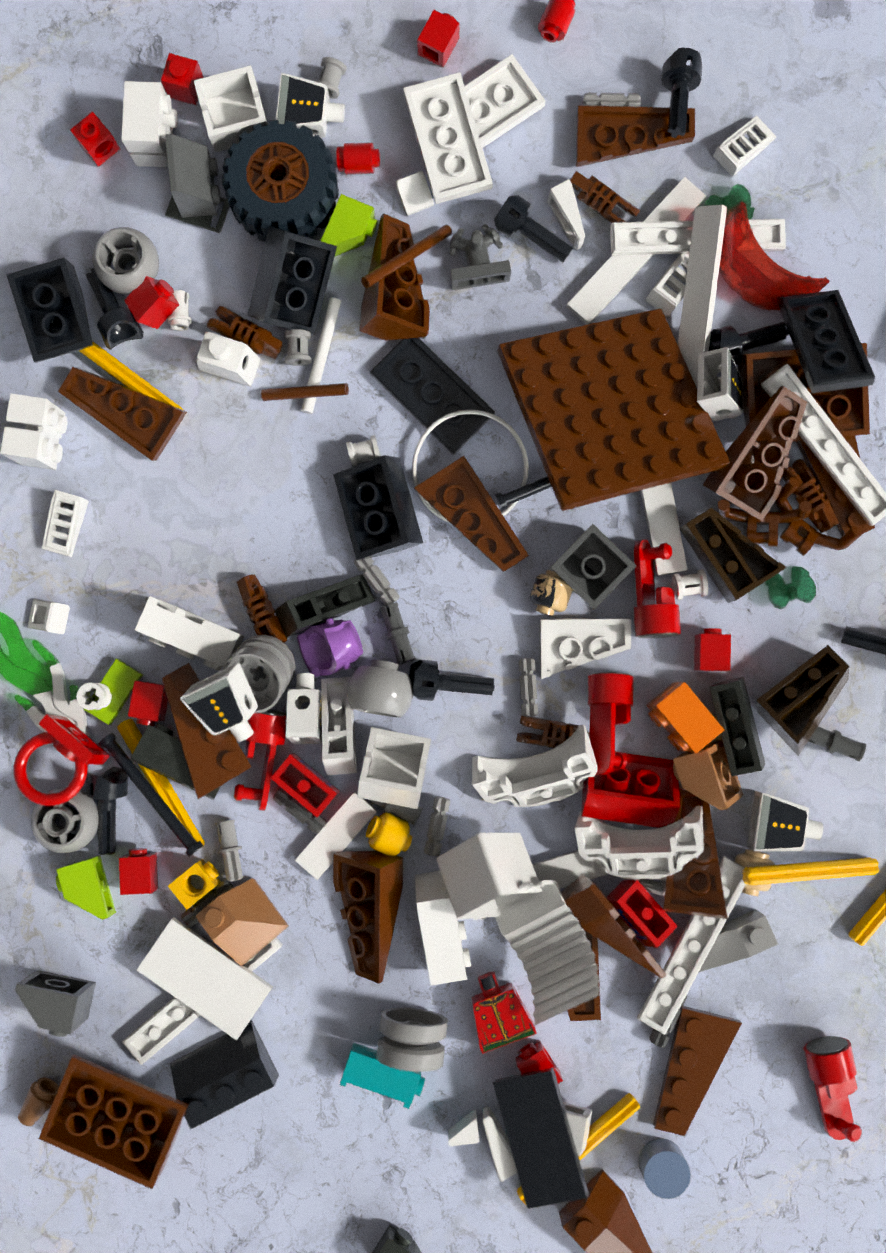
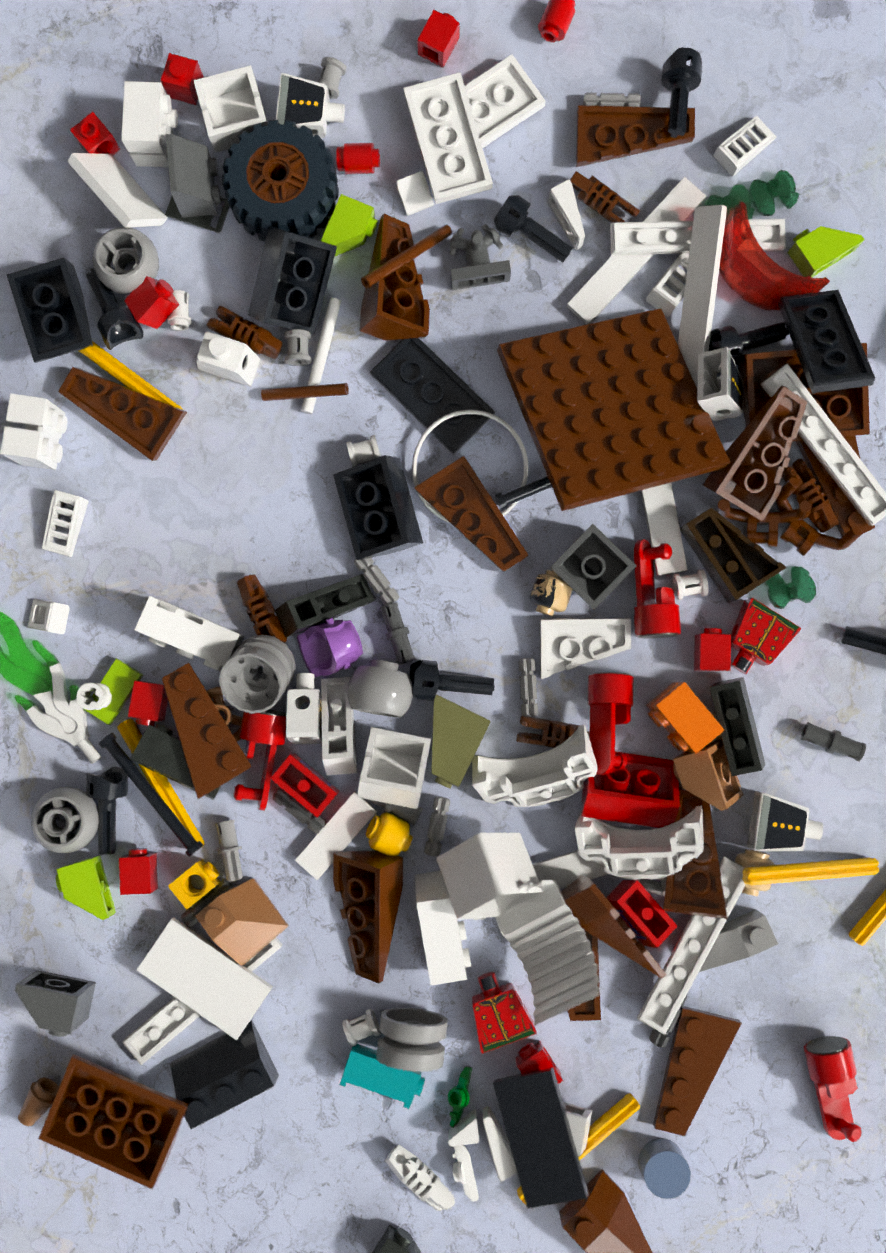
(69, 742): red tile -> none
(117, 189): none -> white tile
(223, 702): torso -> none
(361, 1027): none -> white bush
(419, 1178): none -> white hinge
(455, 740): none -> olive slope
(459, 1096): none -> green piece
(464, 1172): none -> white piece
(759, 635): none -> red torso
(763, 193): none -> clear green piece
(804, 697): dark brown wedge -> none
(822, 248): none -> lime slope

